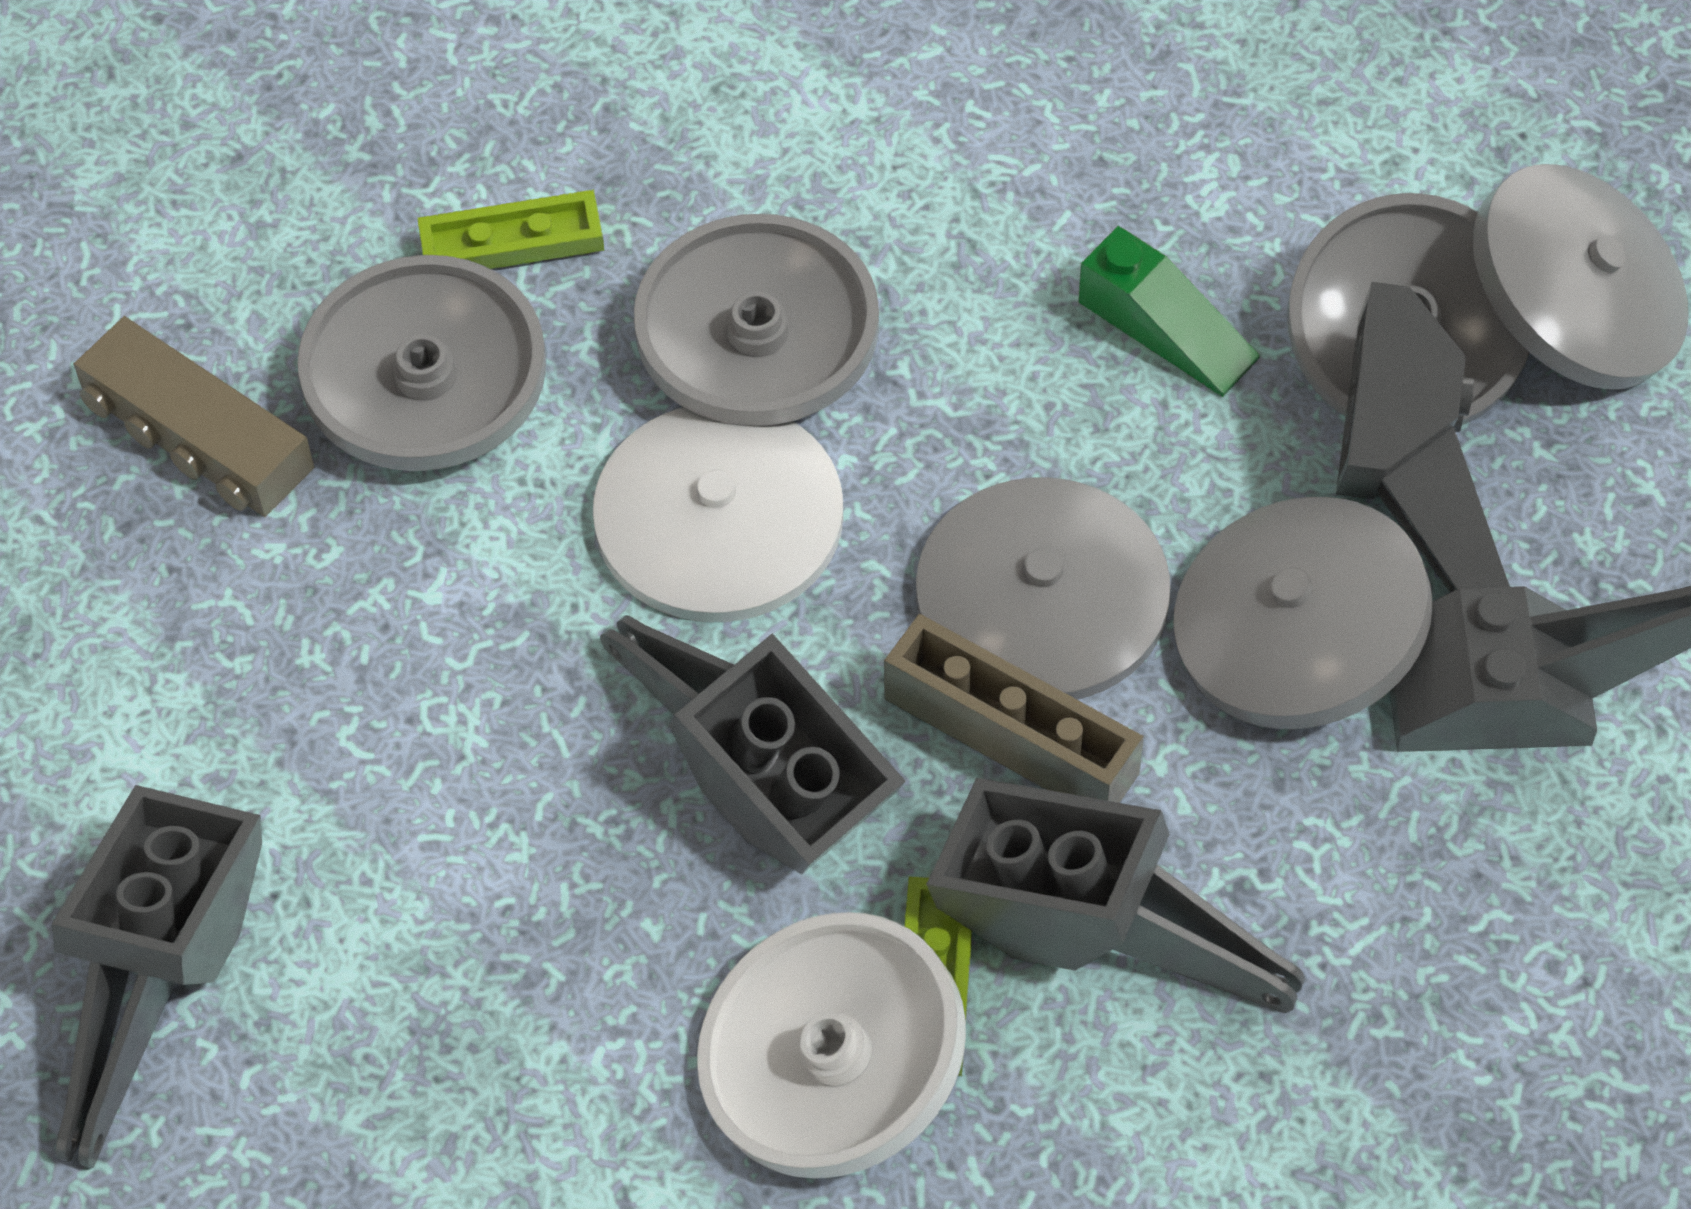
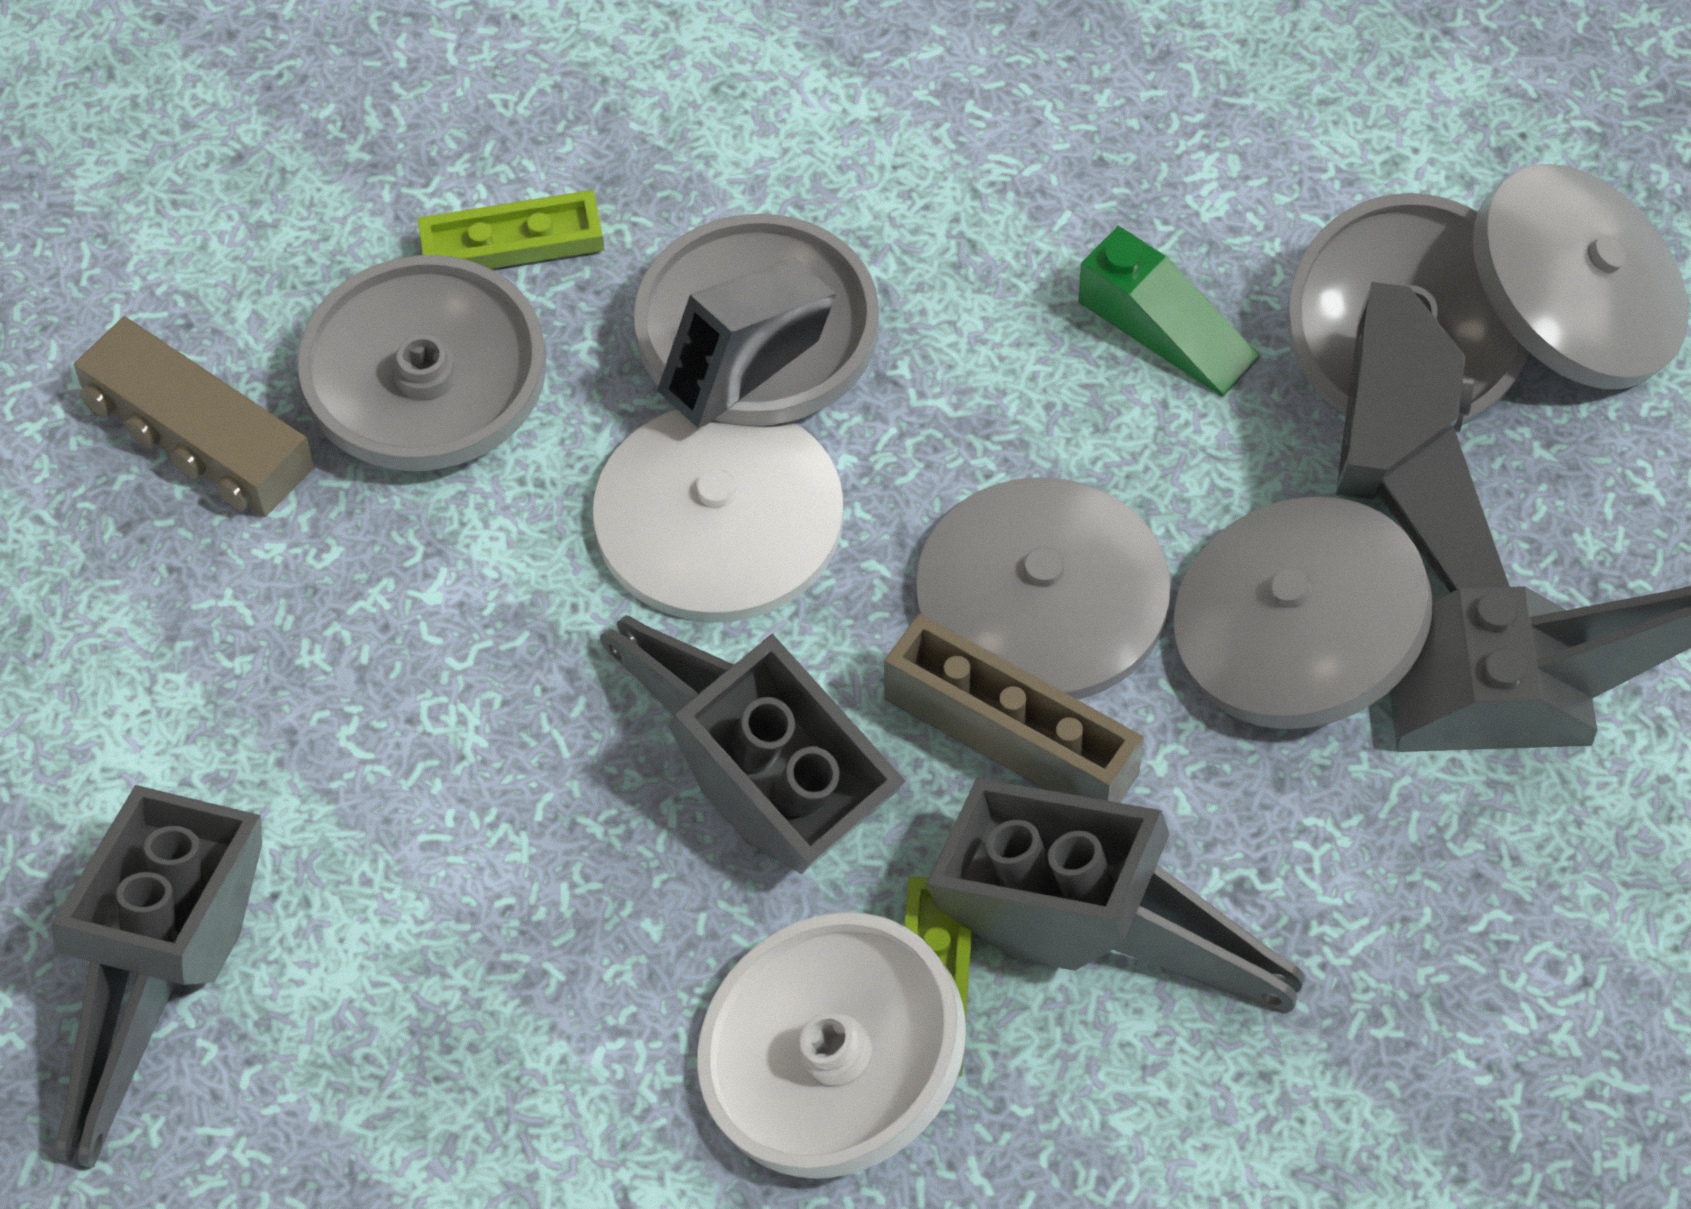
(742, 336): none -> black slope

